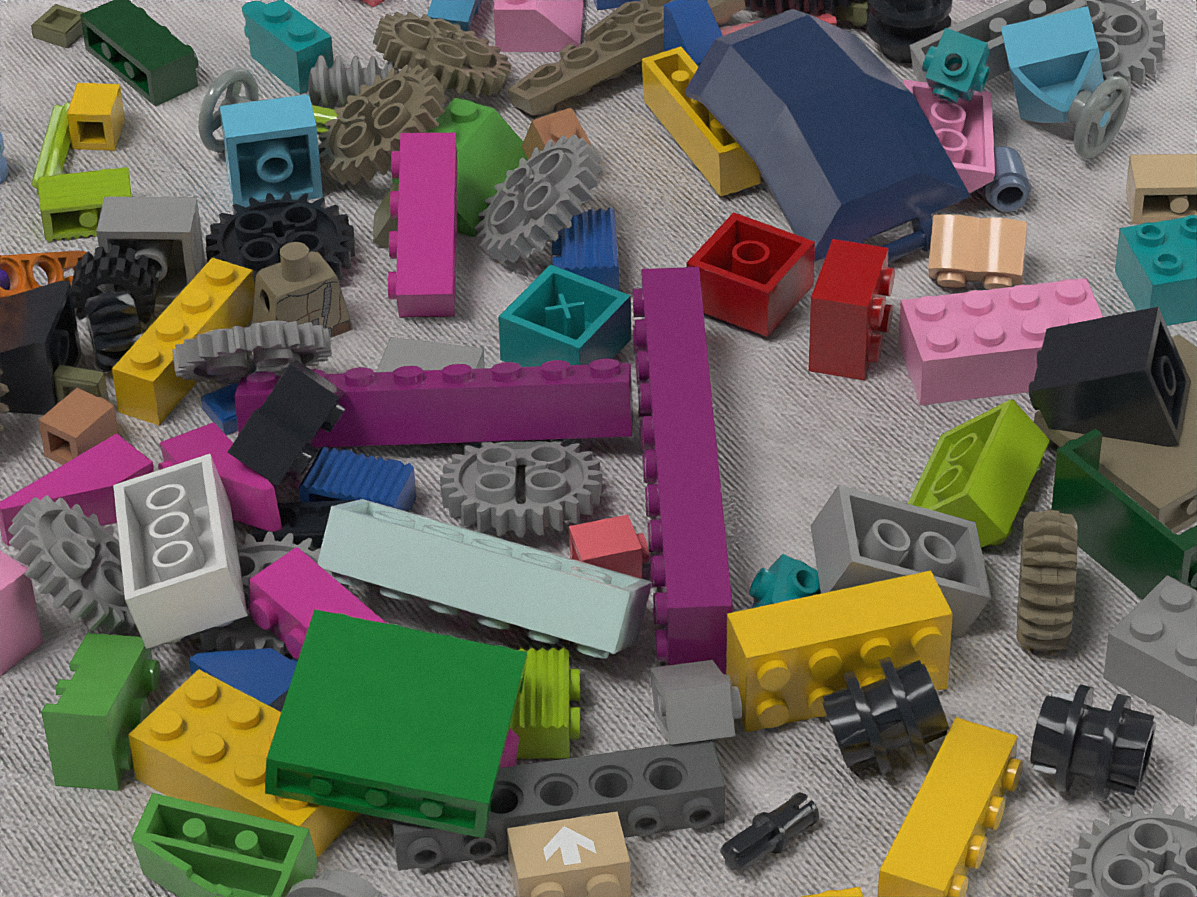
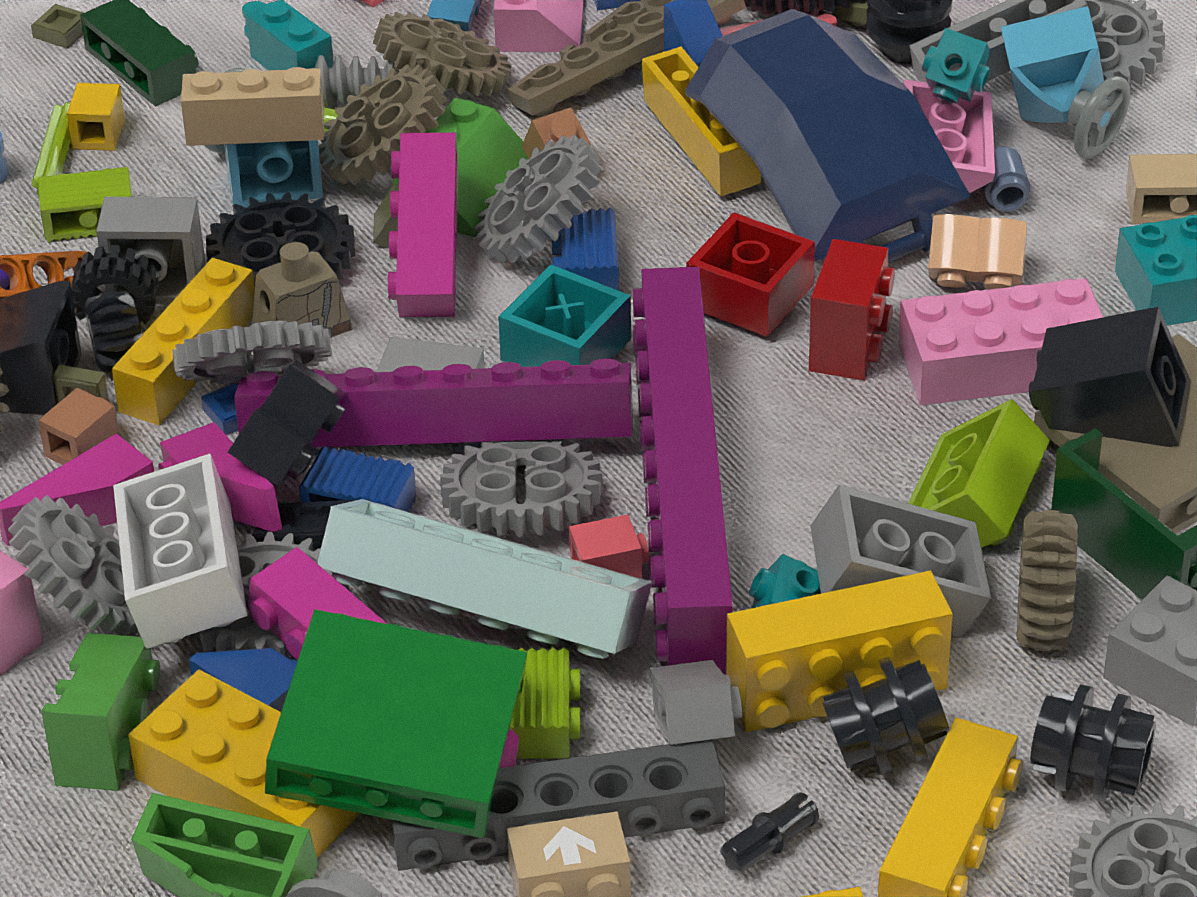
(252, 106): none -> tan brick

